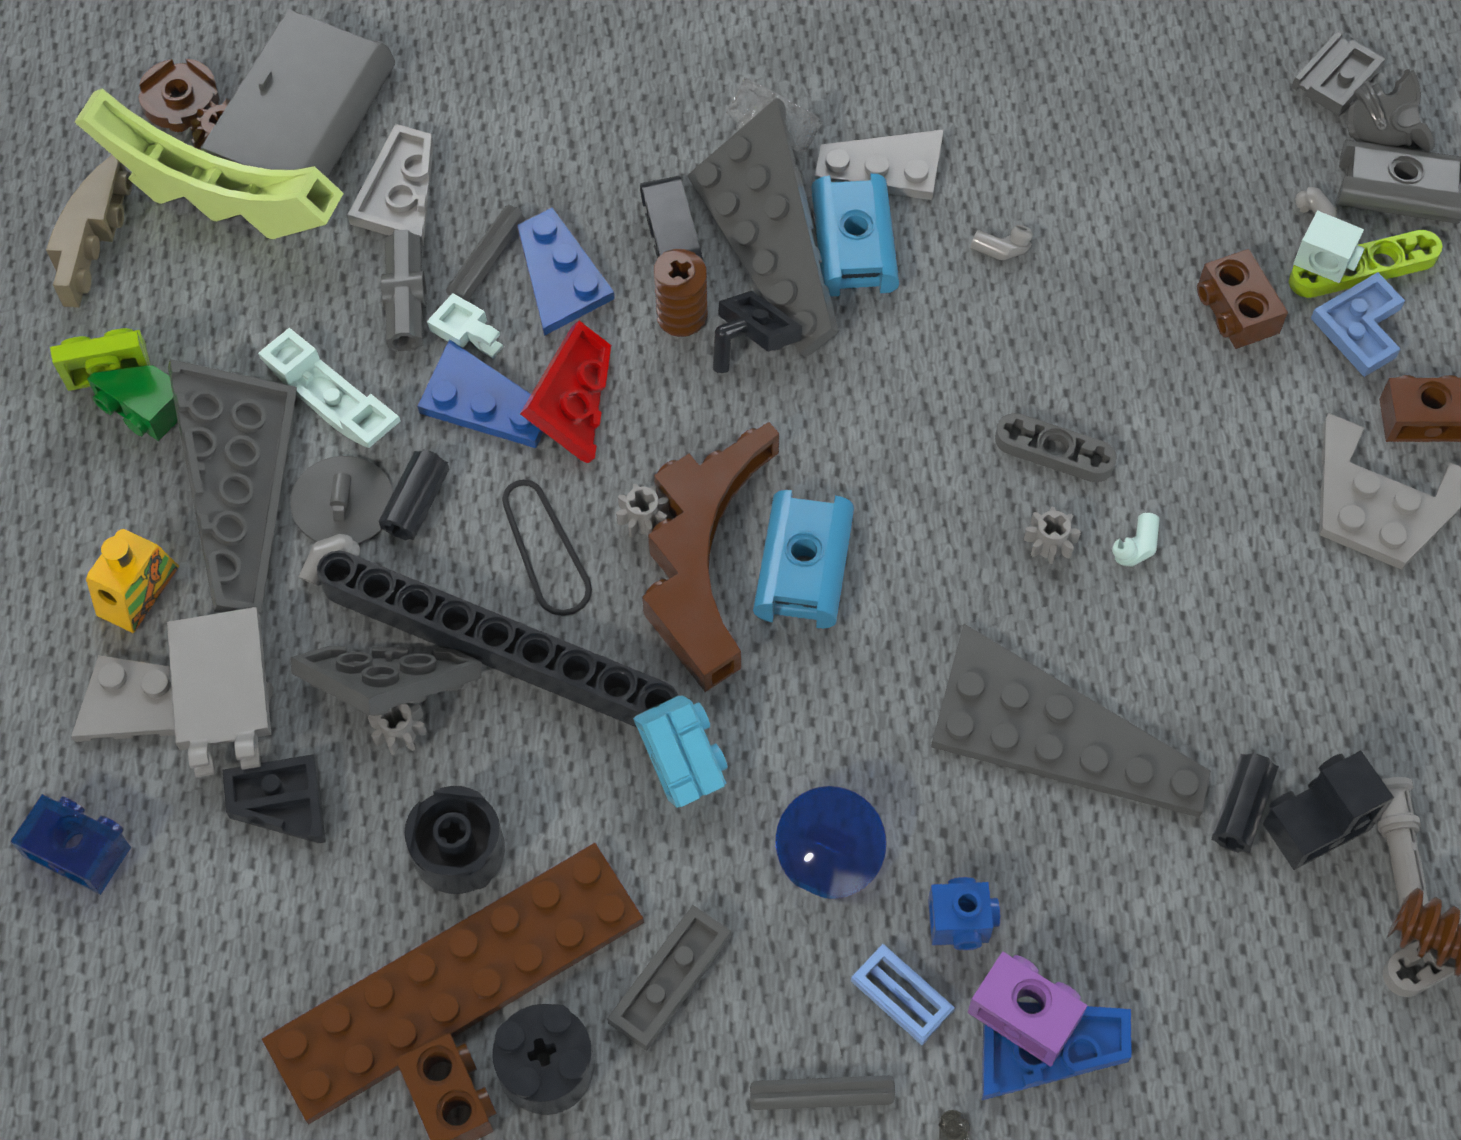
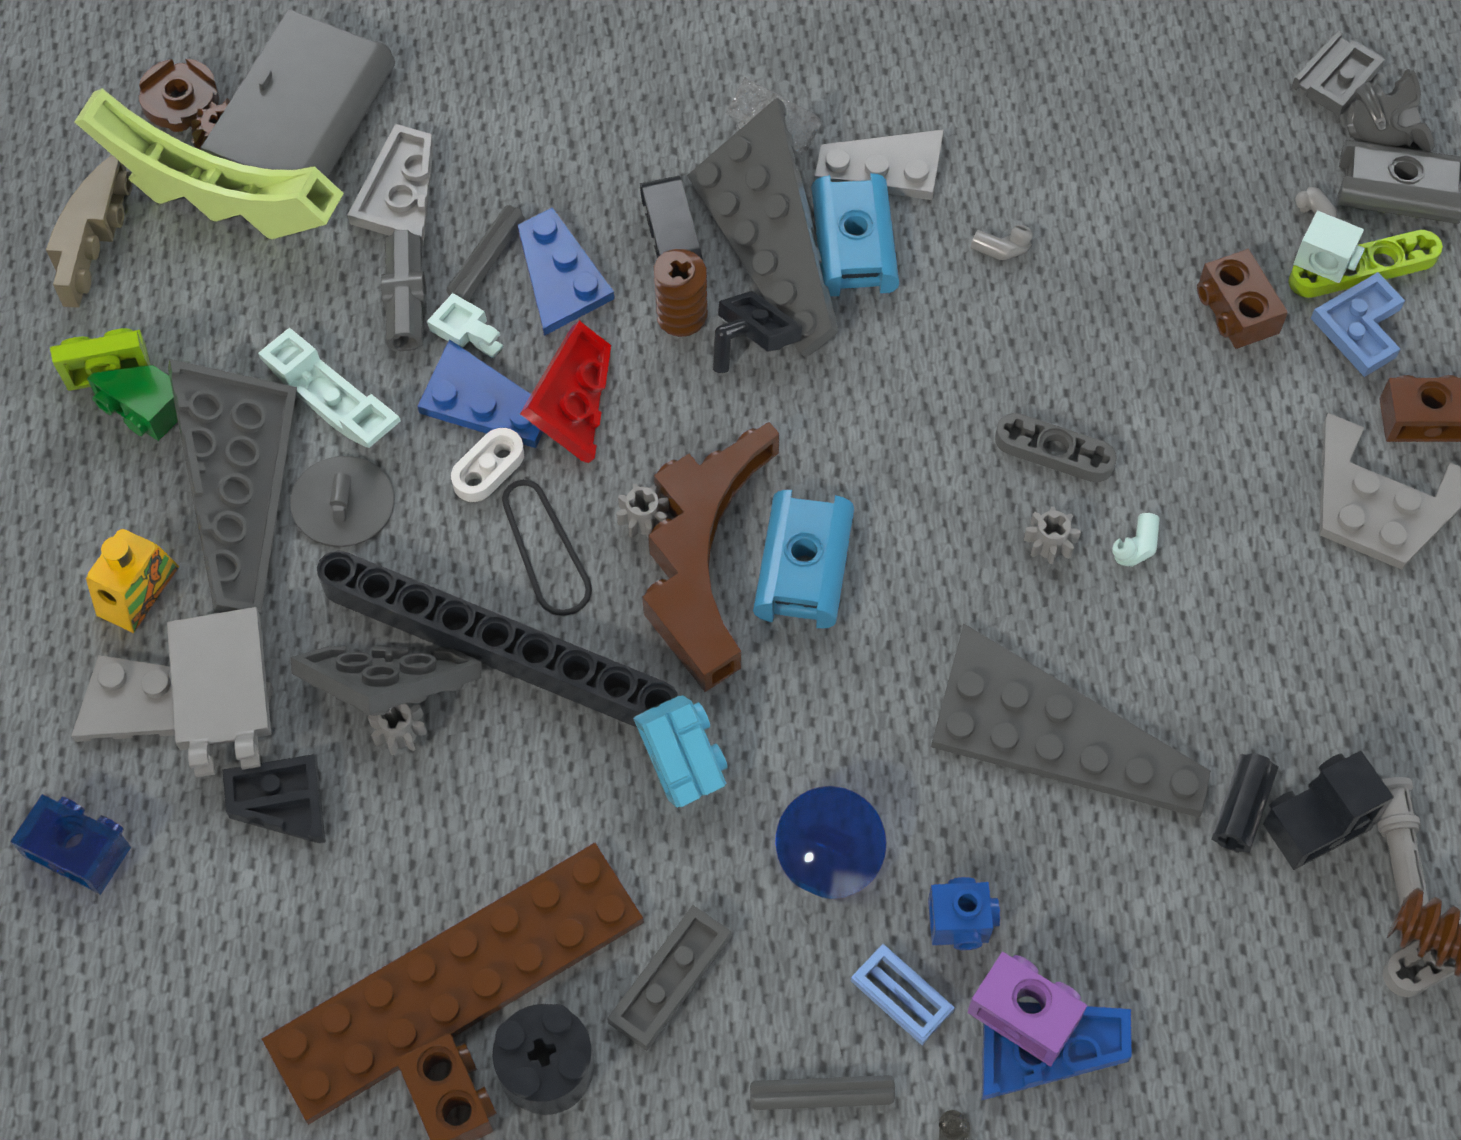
(320, 548): light grey arm -> none
(414, 495): black axle -> none
(432, 837): black brick -> none
(483, 464): none -> white plate

